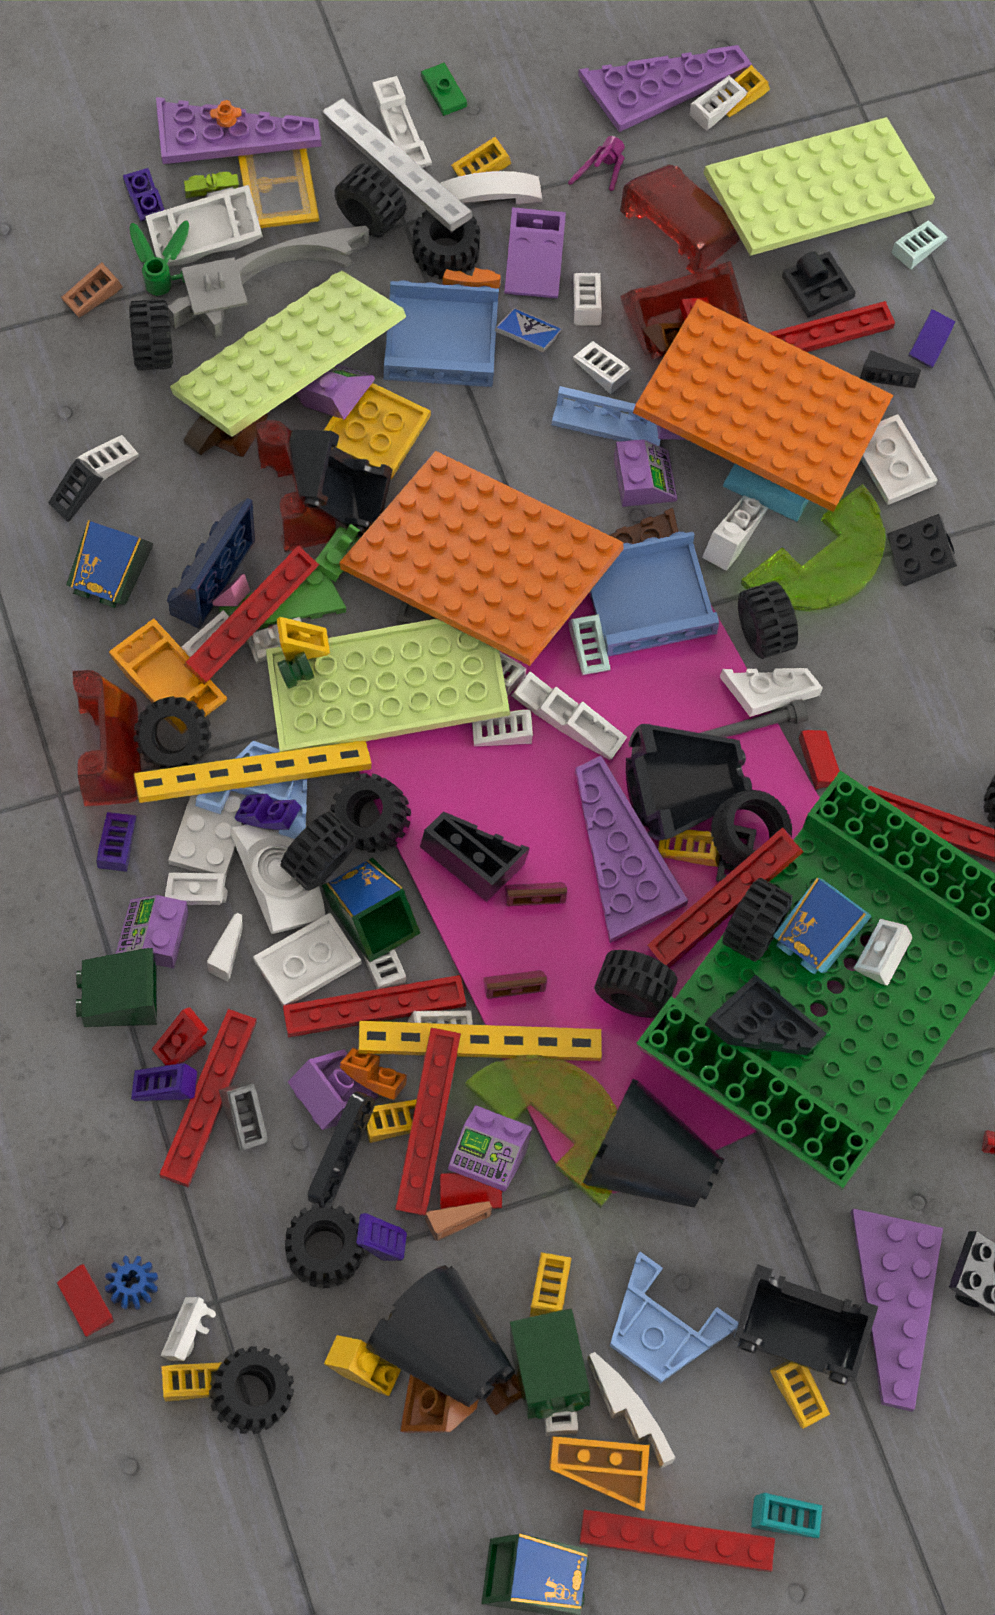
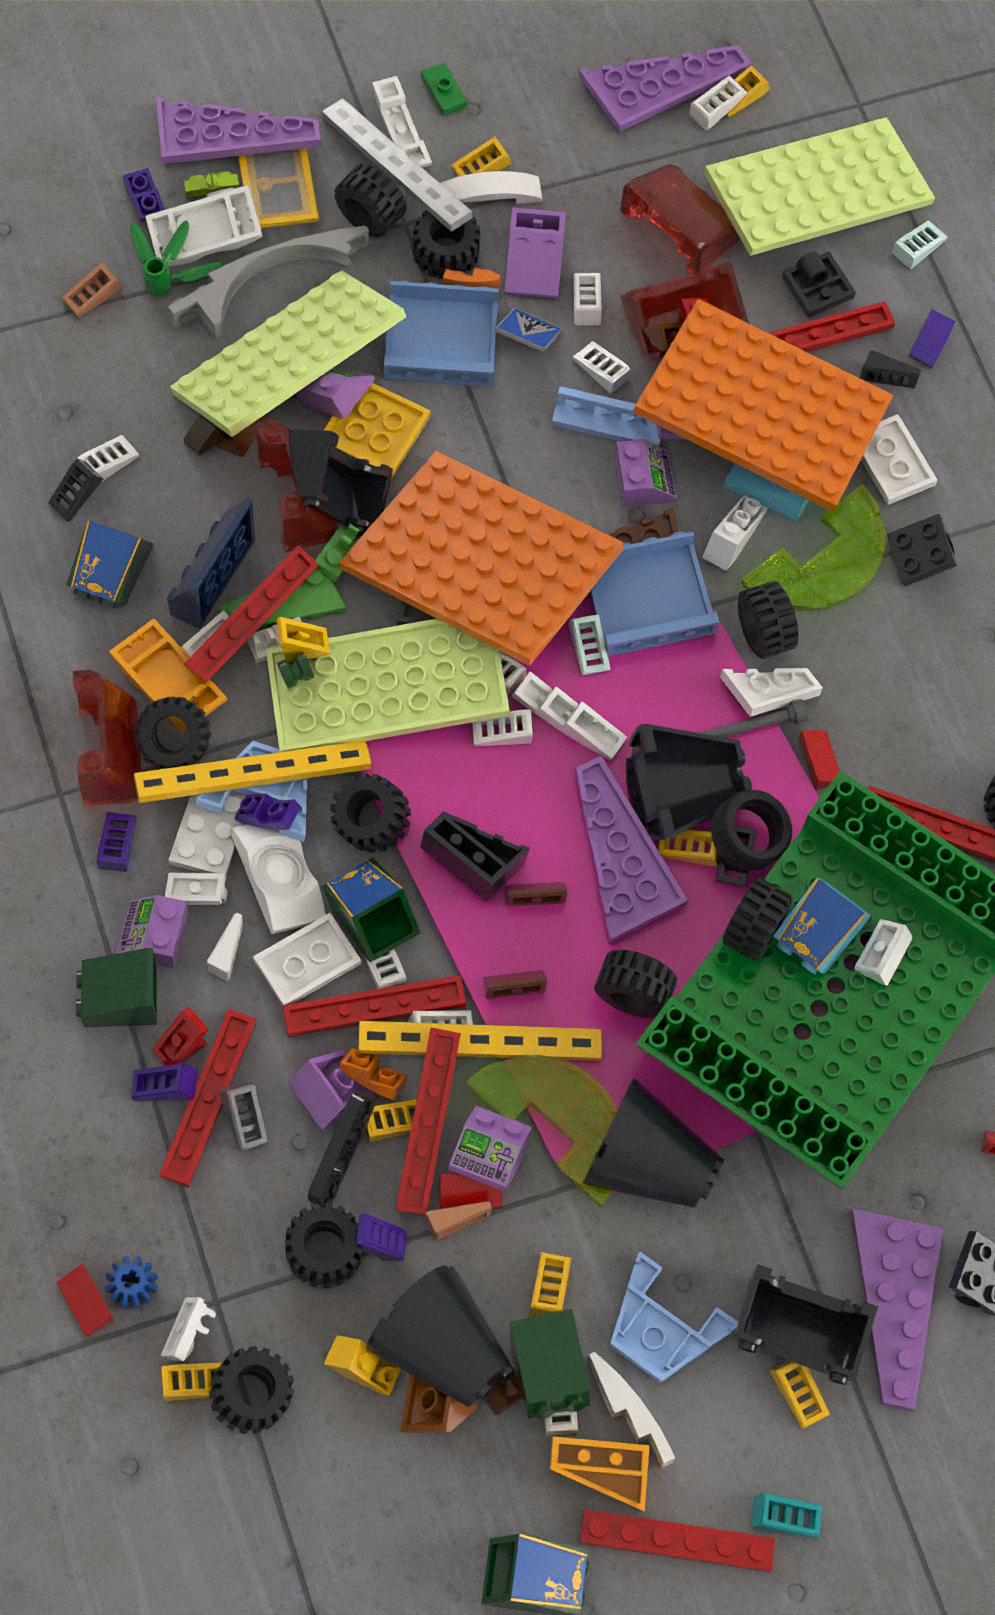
(151, 334): black tyre -> none
(214, 286): light grey piece -> none
(225, 114): orange plate -> none
(233, 593): bright pink slope -> none
(318, 851): black tyre -> none
(608, 153): magenta plant -> none
(724, 898): red plate -> none
(765, 1021): black plate -> none

